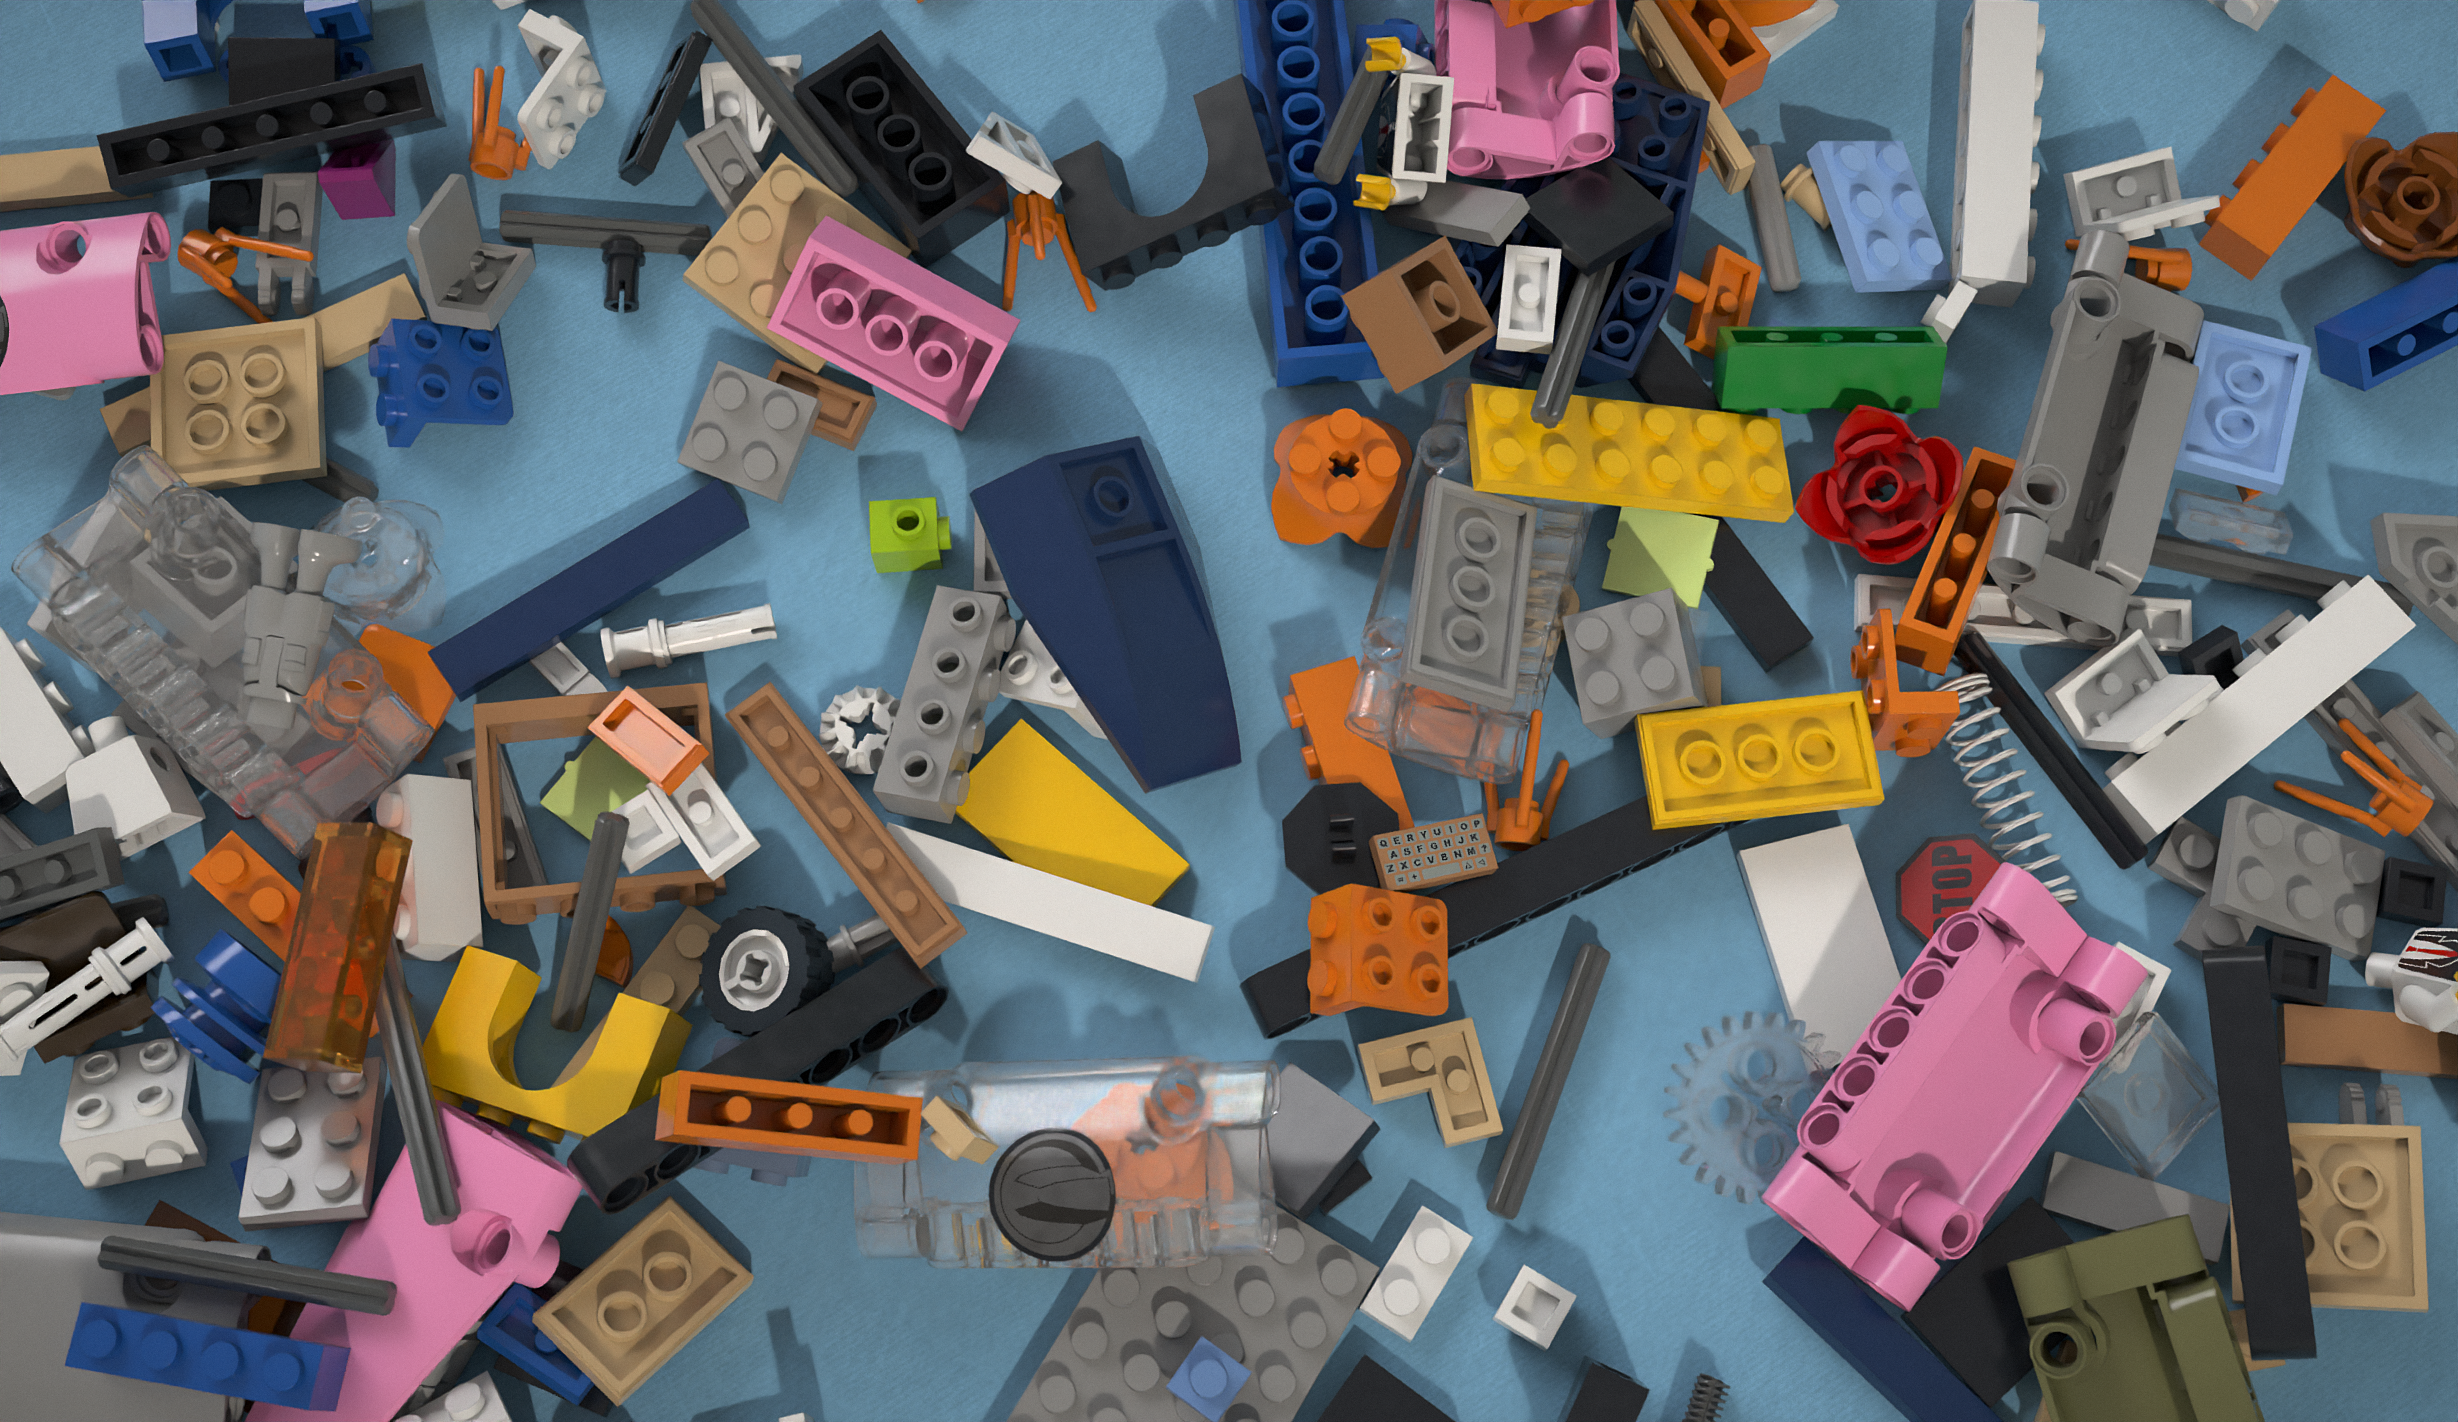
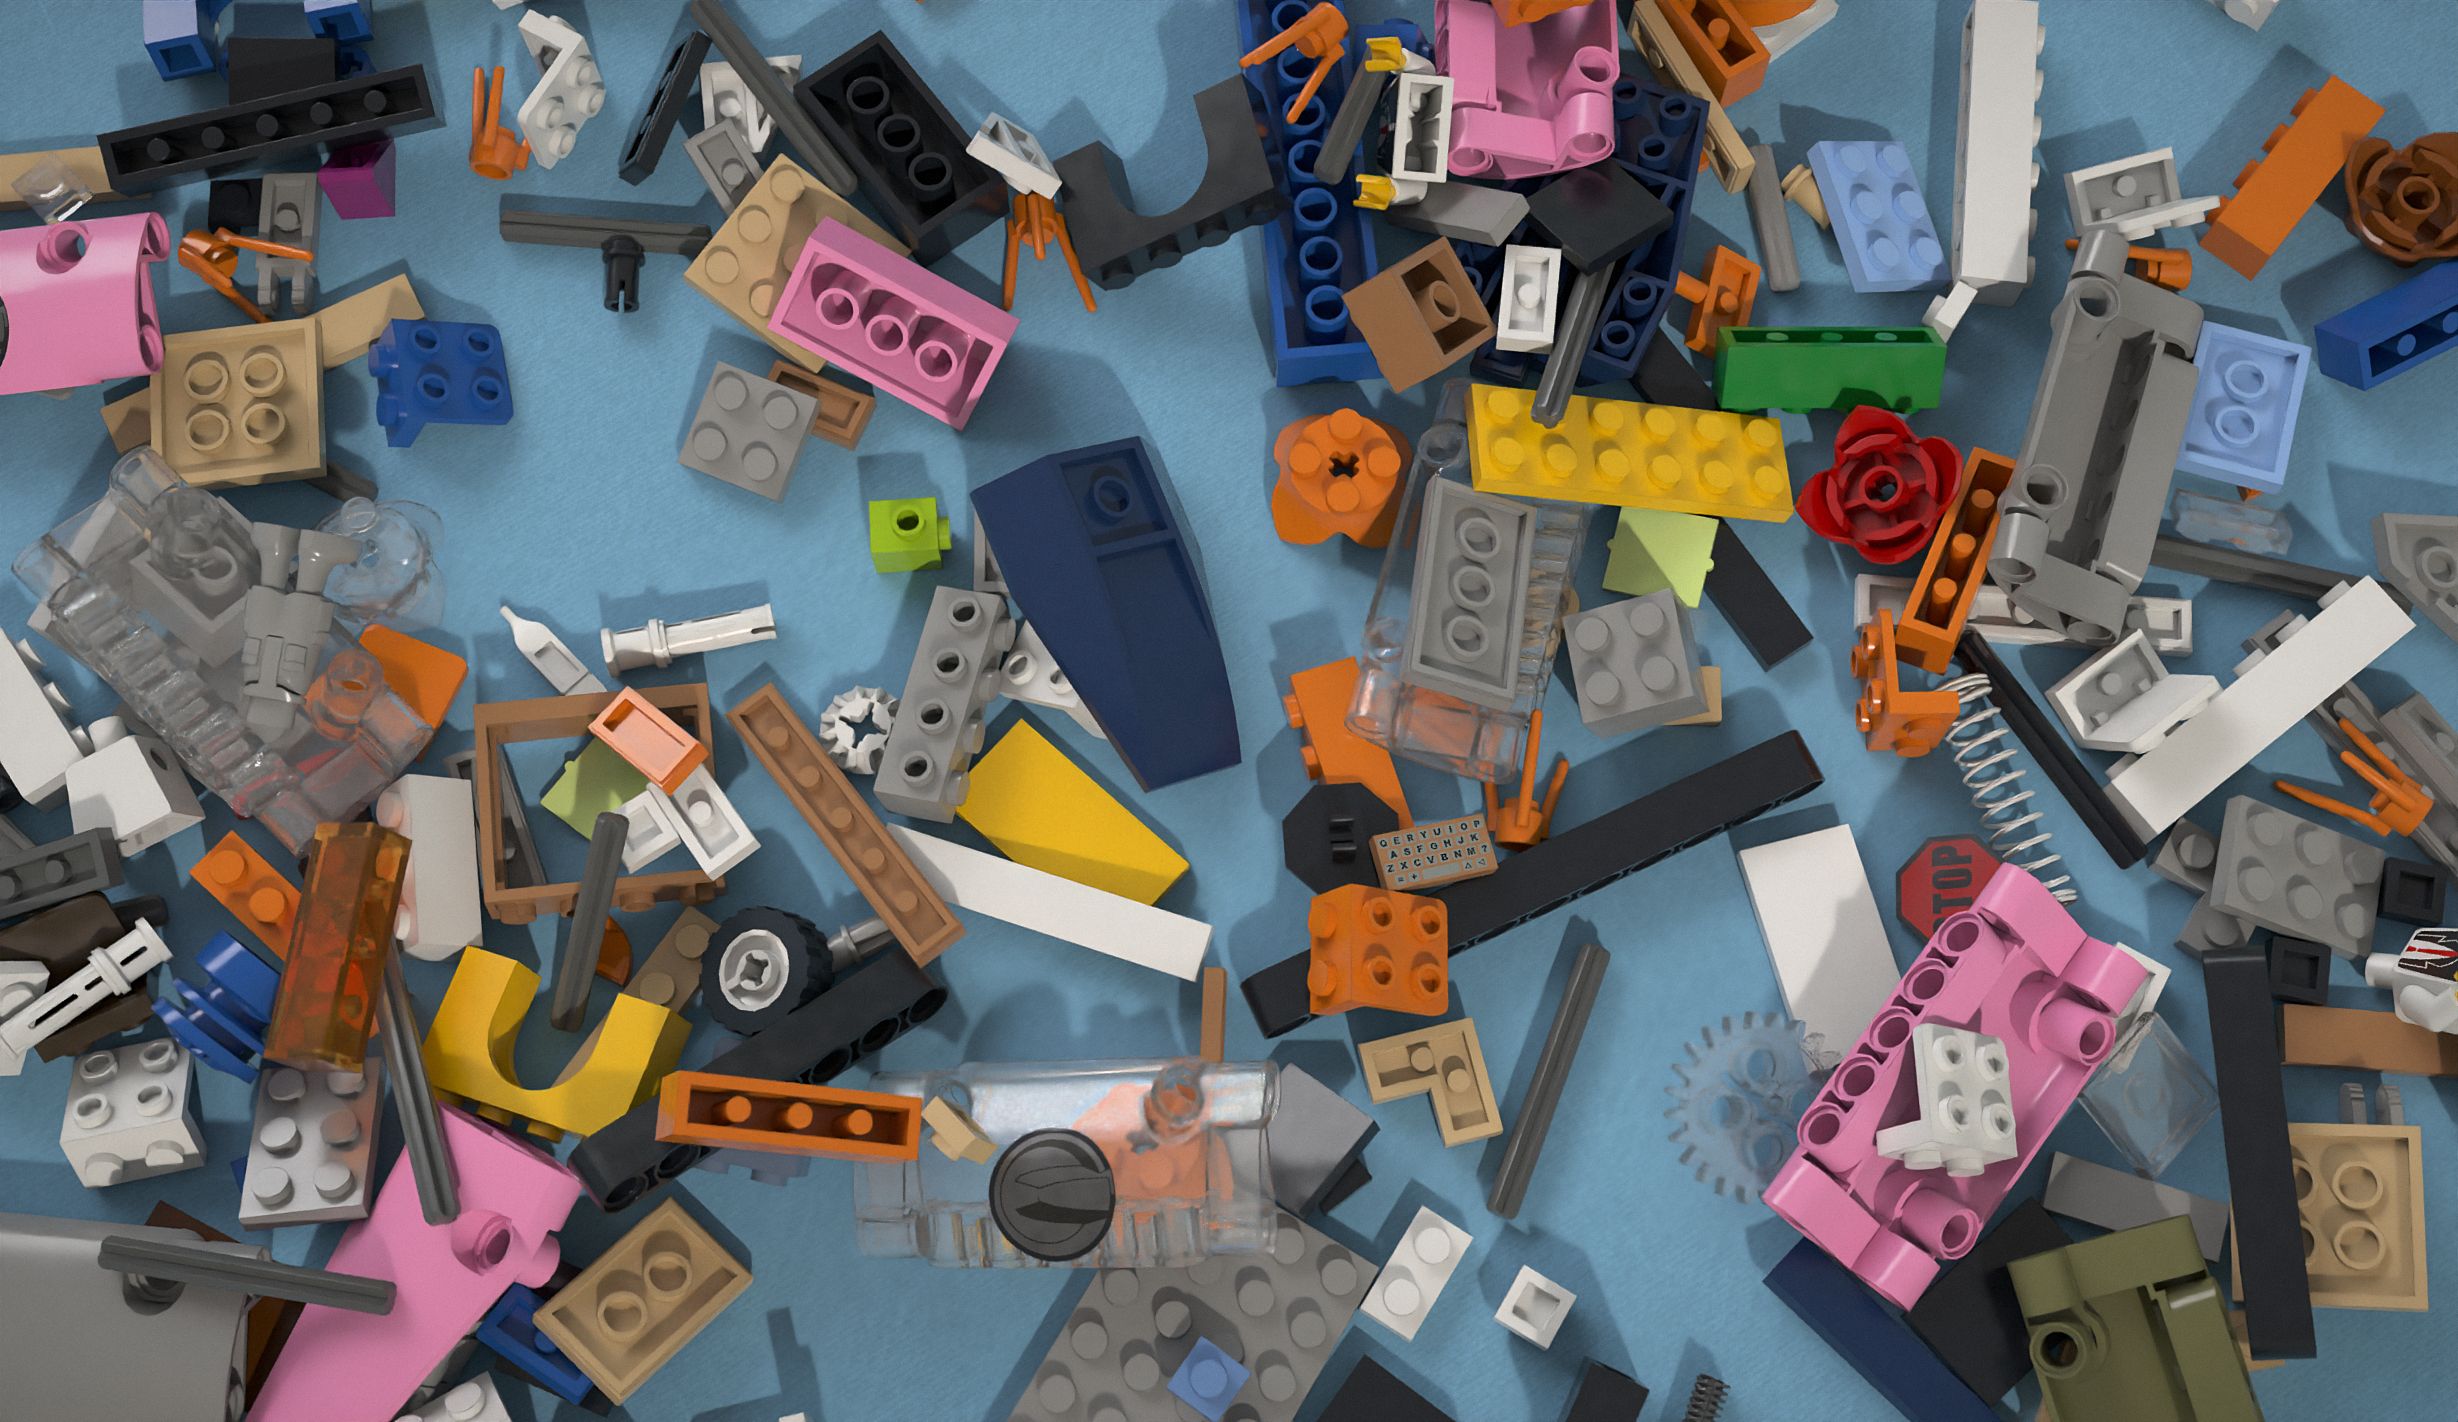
(52, 189): none -> clear plate
(207, 1357): blue brick -> none
(458, 274): light grey bracket -> none
(588, 590): dark blue tile -> none
(1213, 1014): none -> medium nougat tile
(1313, 35): none -> orange plant
(1758, 760): yellow tile -> none
(1962, 1104): none -> white bracket
(2213, 655): black plate -> none

